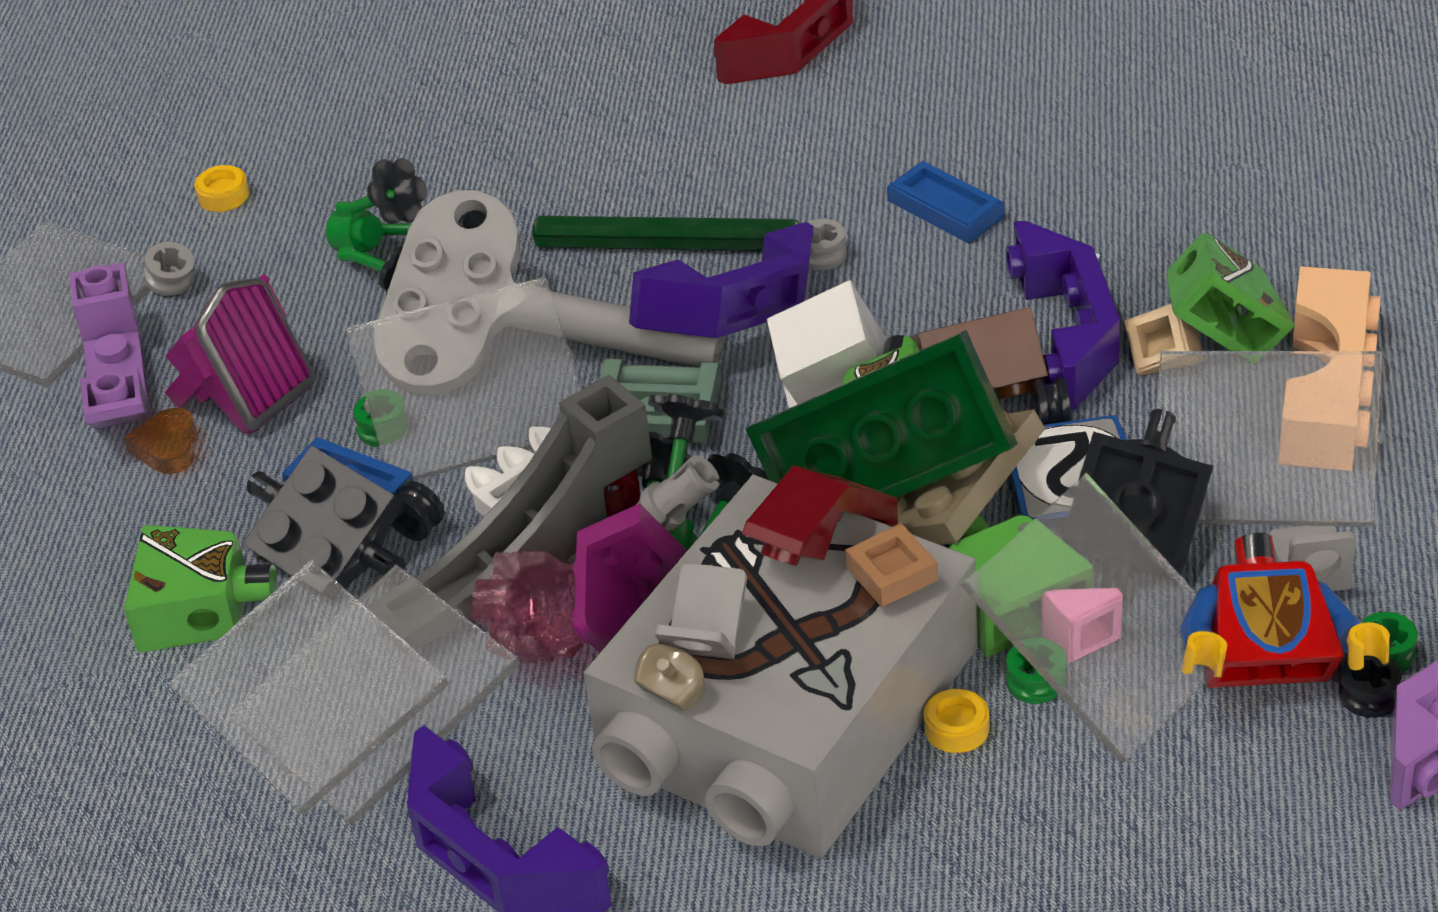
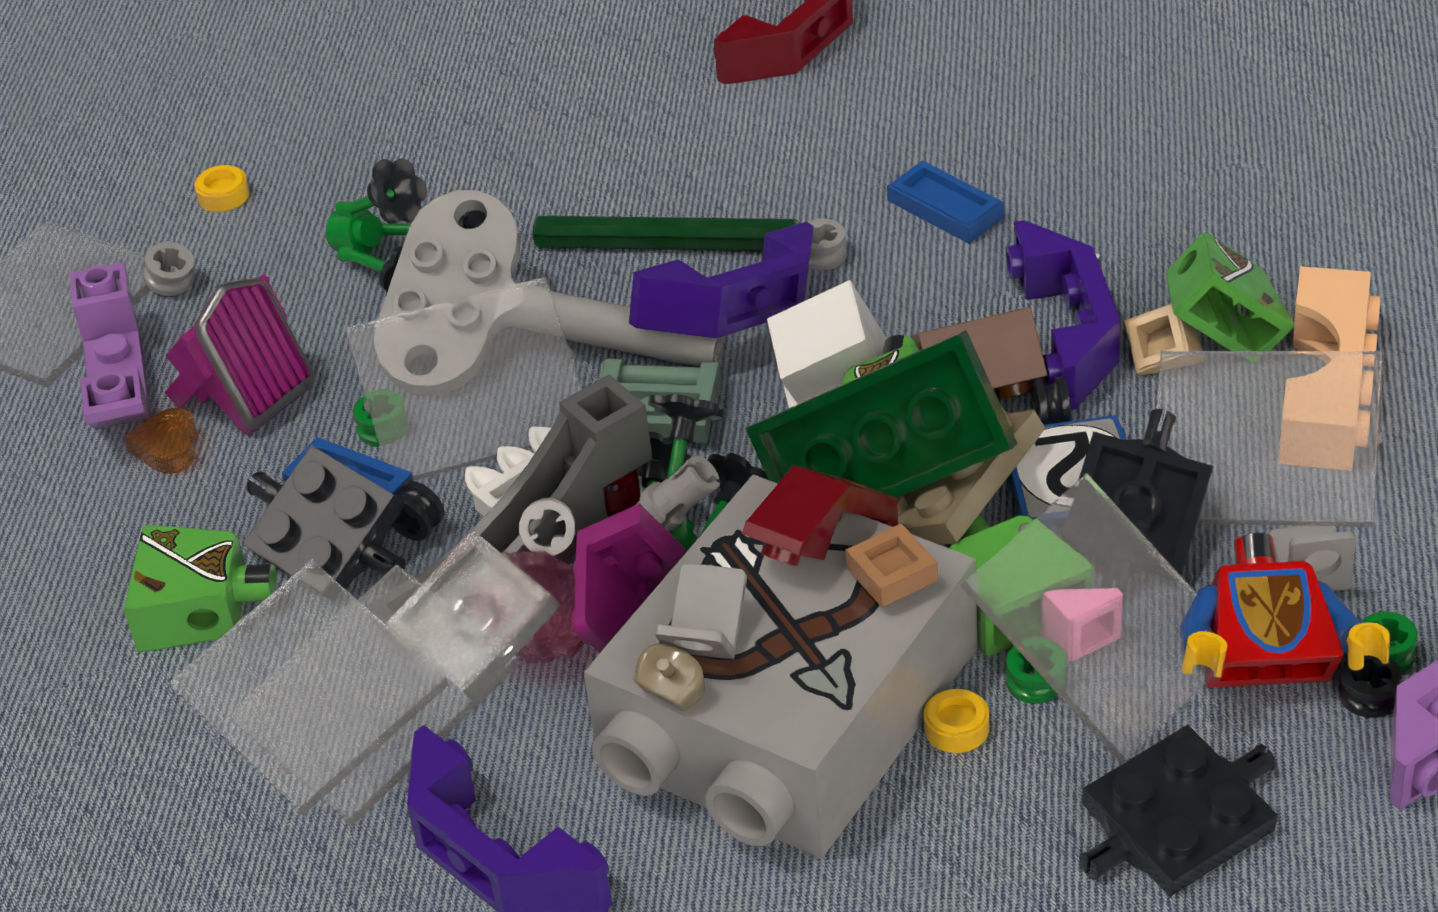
(473, 614): none -> clear tile
(536, 511): none -> light grey bush
(1178, 810): none -> black plate

